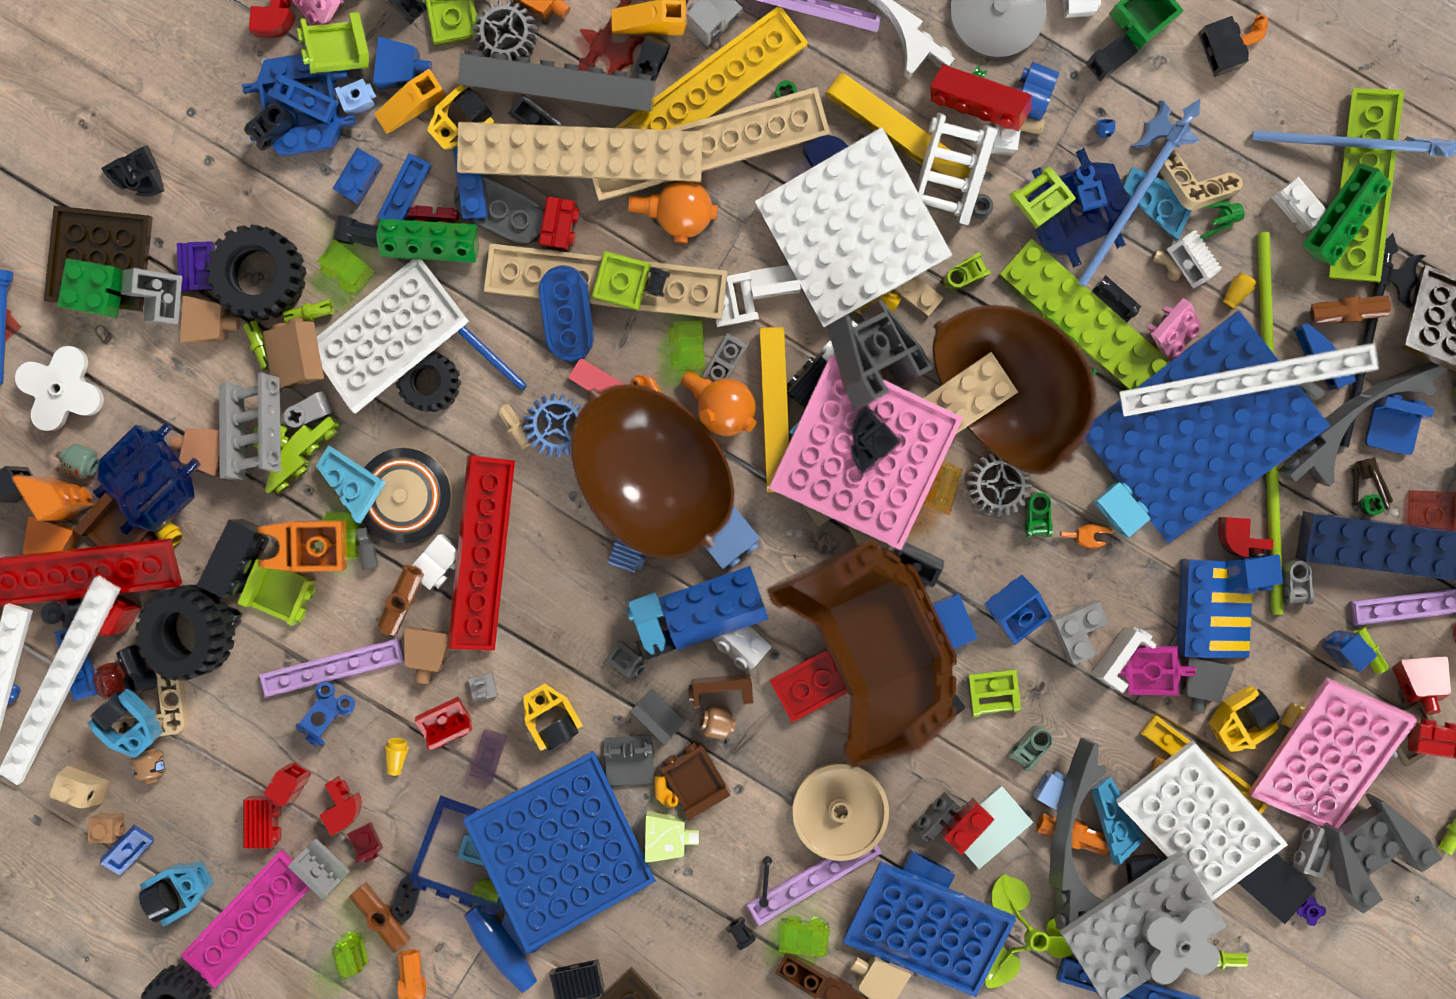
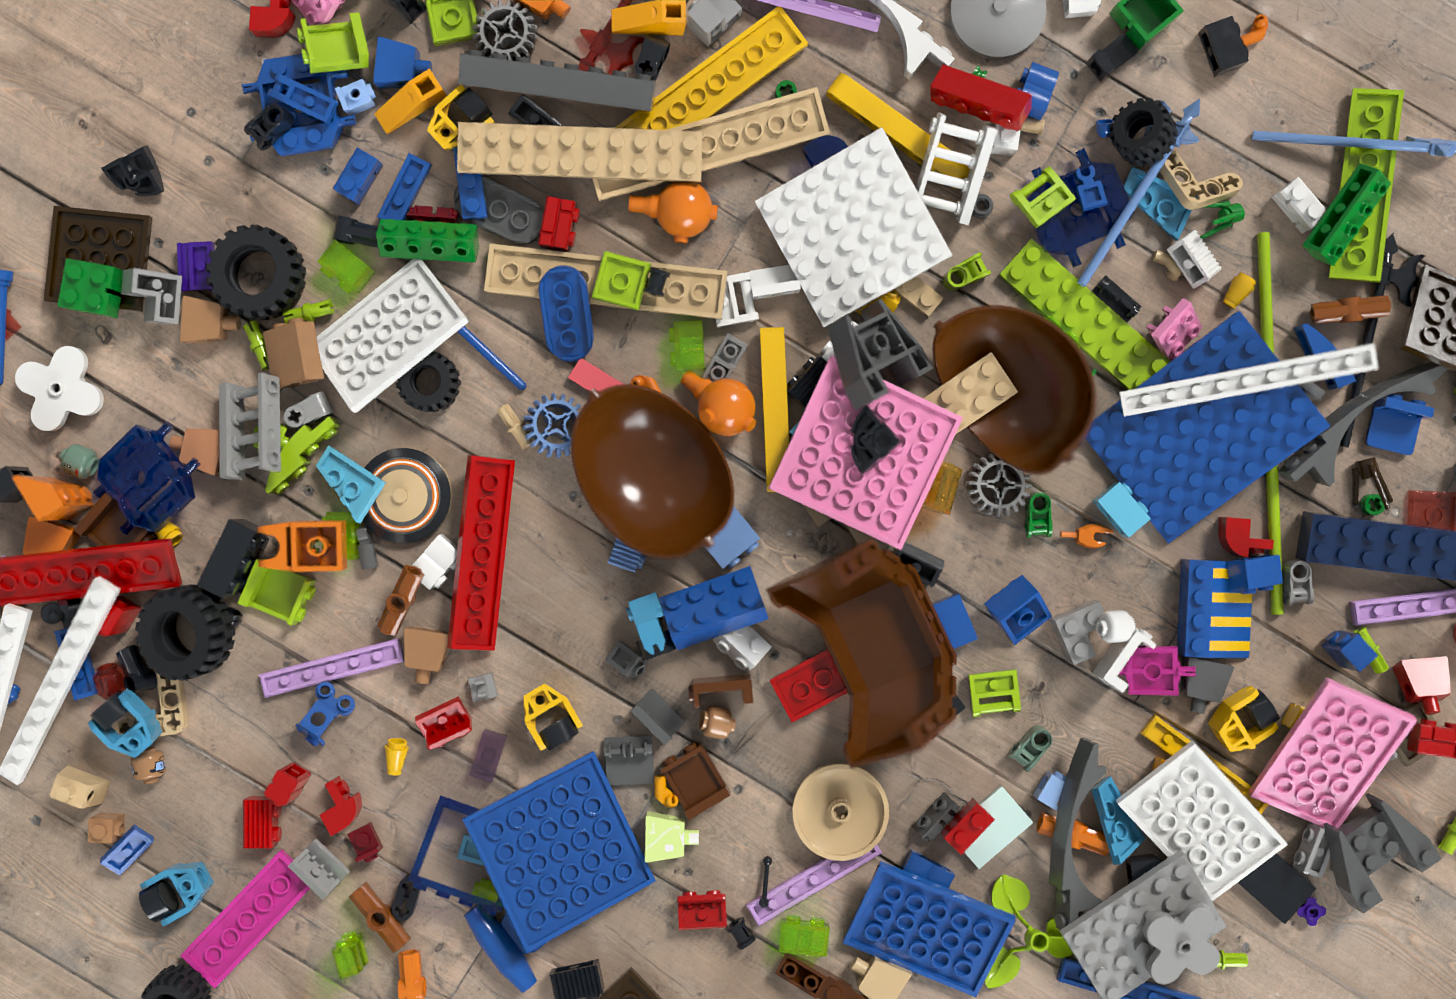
(702, 910): none -> red bracket
(1115, 626): none -> white head
(1134, 118): none -> black tyre

